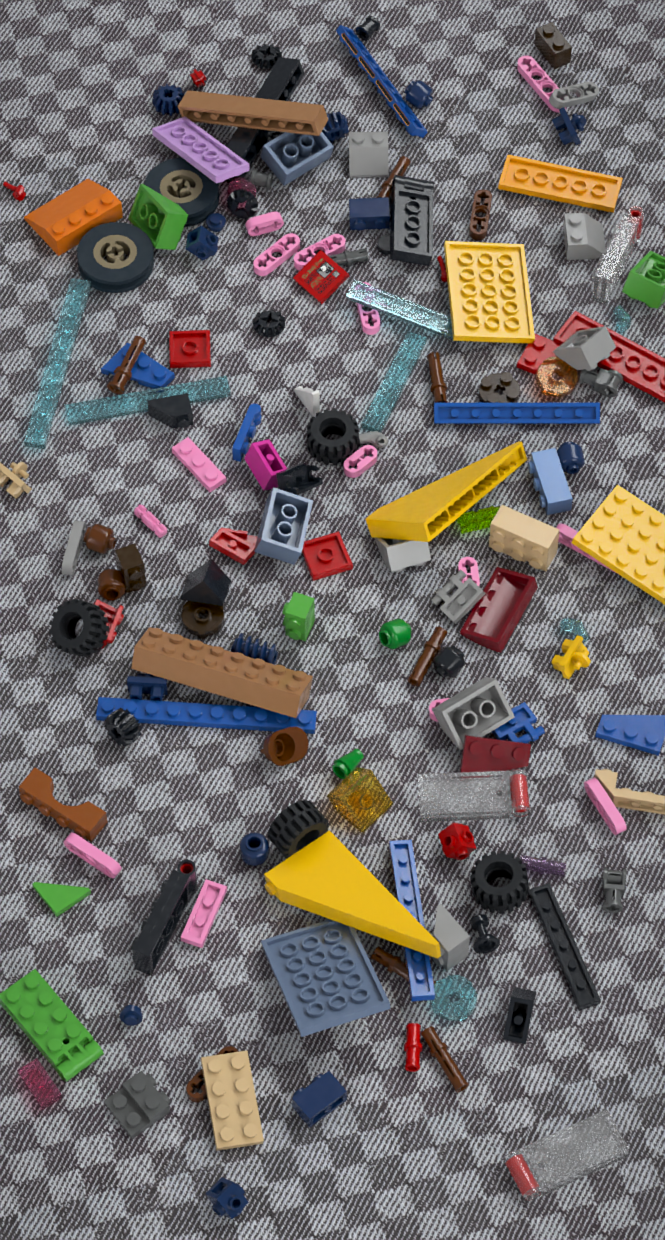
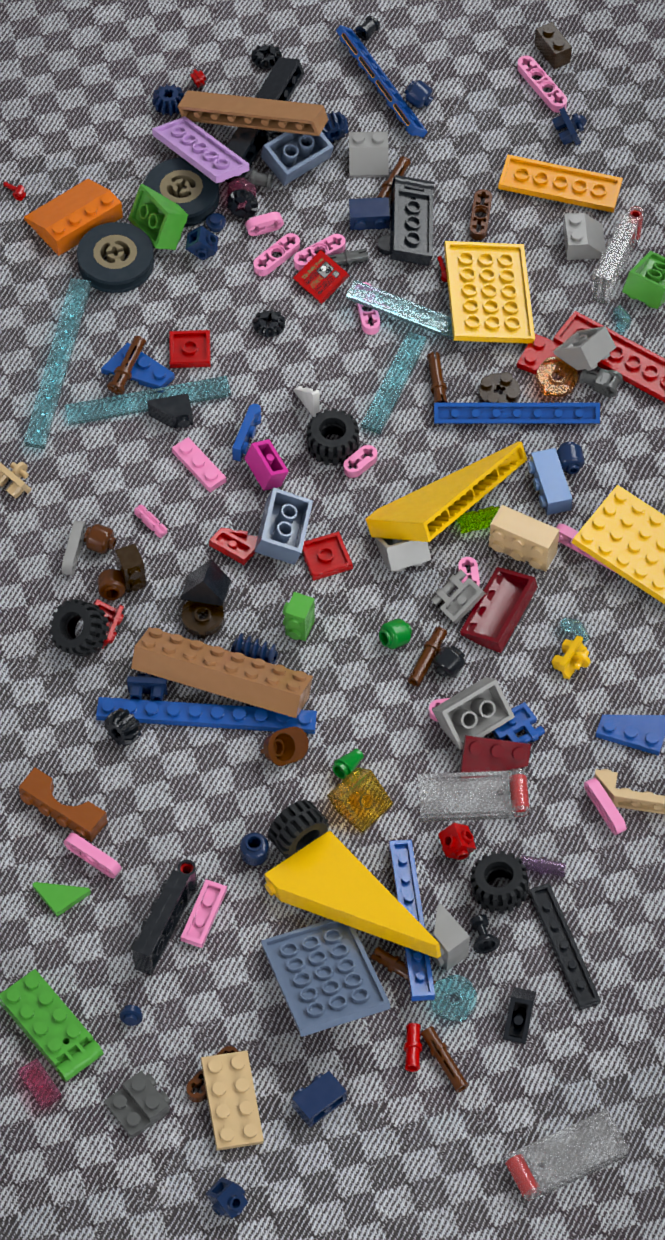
(298, 479): black hinge -> none
(375, 438): light grey arm -> none
(569, 100): light grey beam -> none
(613, 886): dark grey connector -> none

